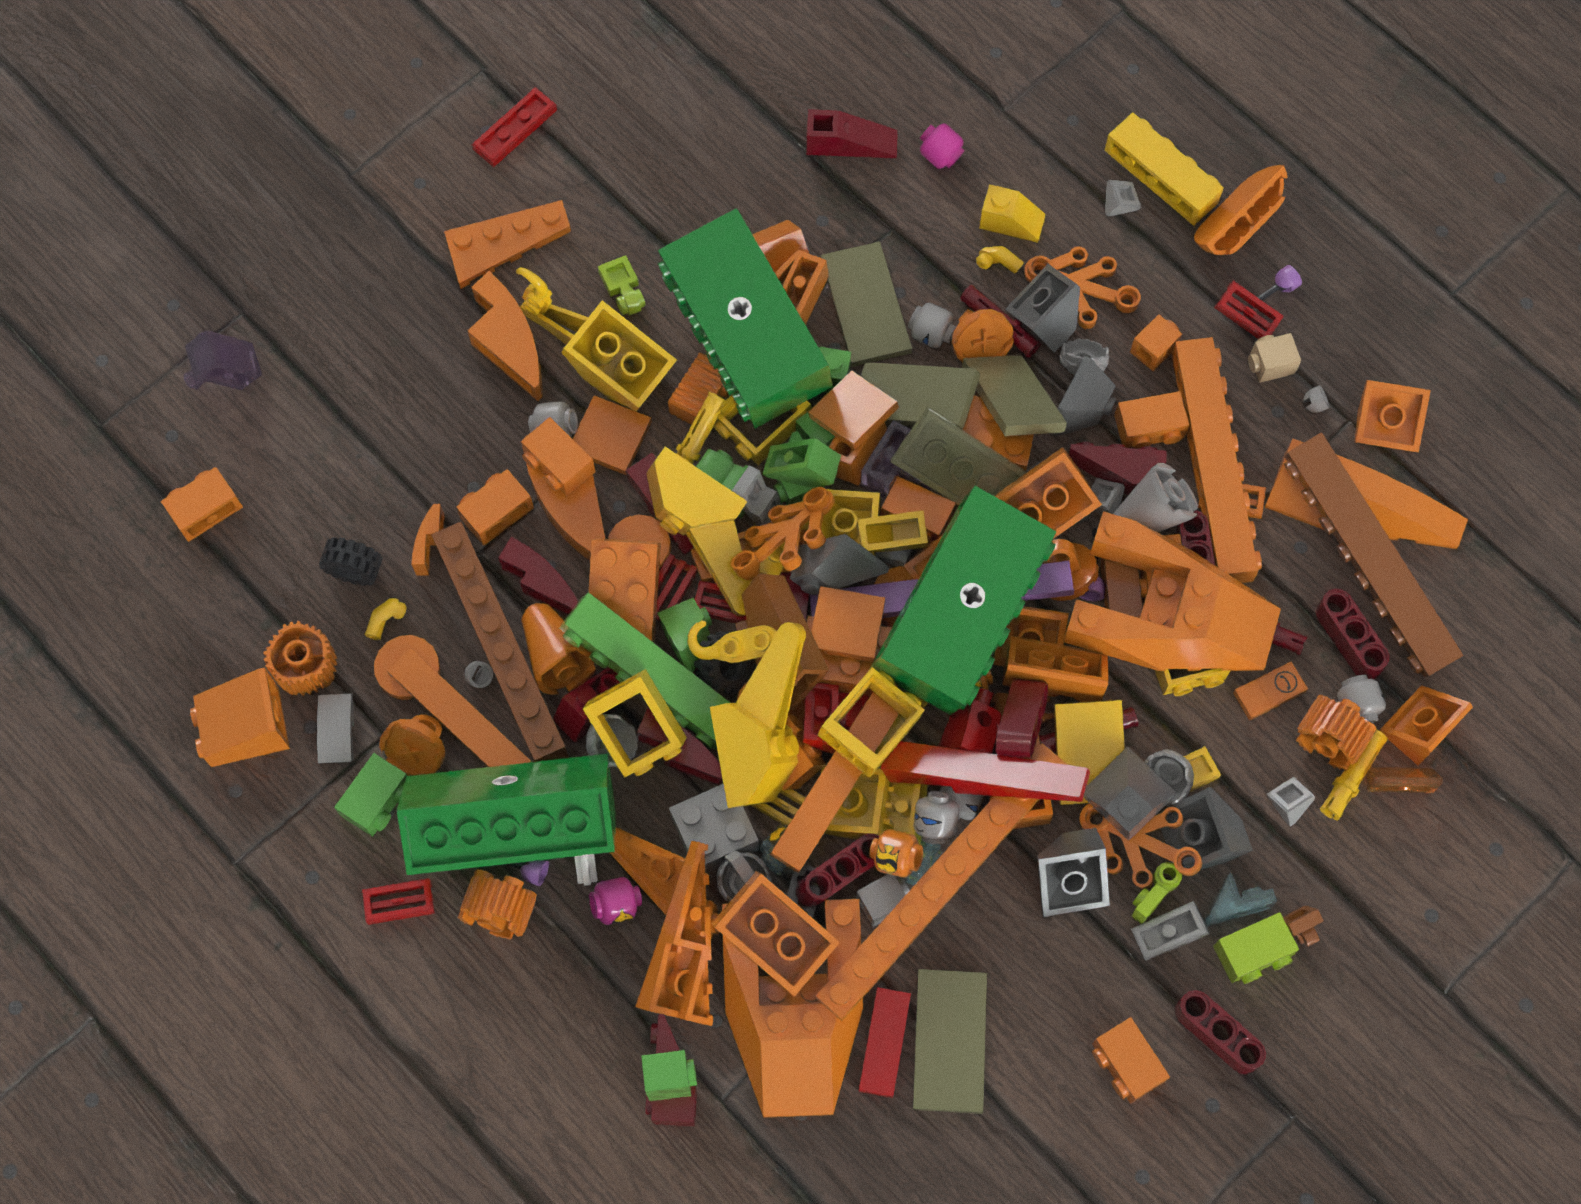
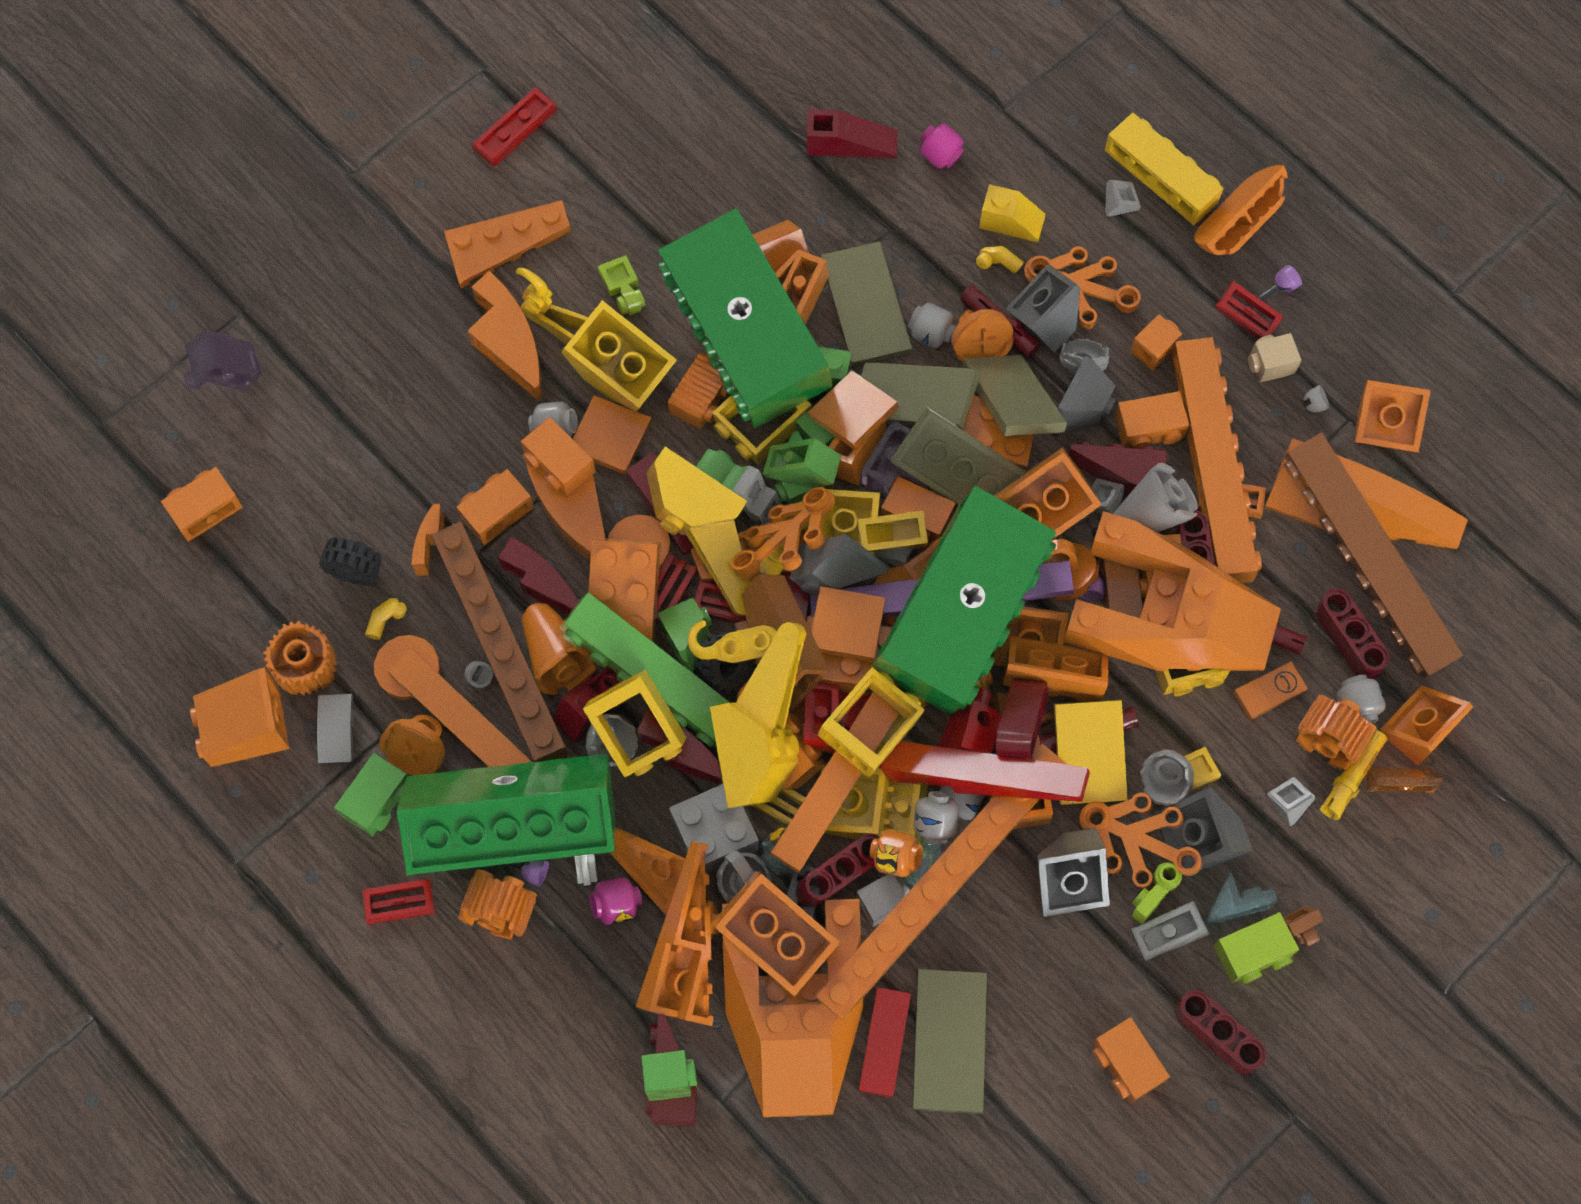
(701, 428): yellow pin -> none
(1128, 793): dark grey slope -> none

